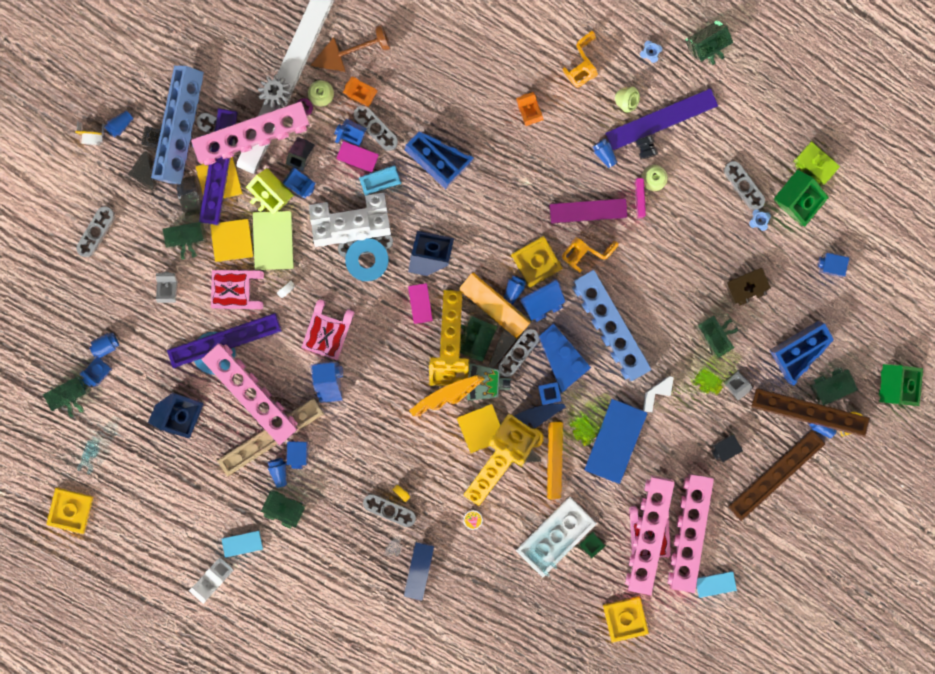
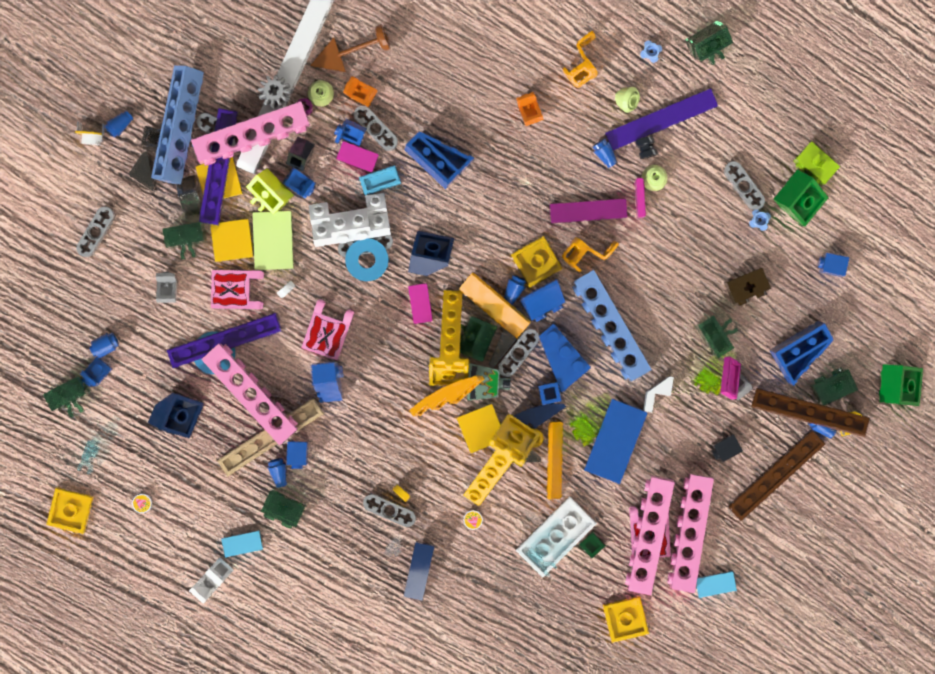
(142, 503): none -> tile
(730, 378): none -> dark pink tile

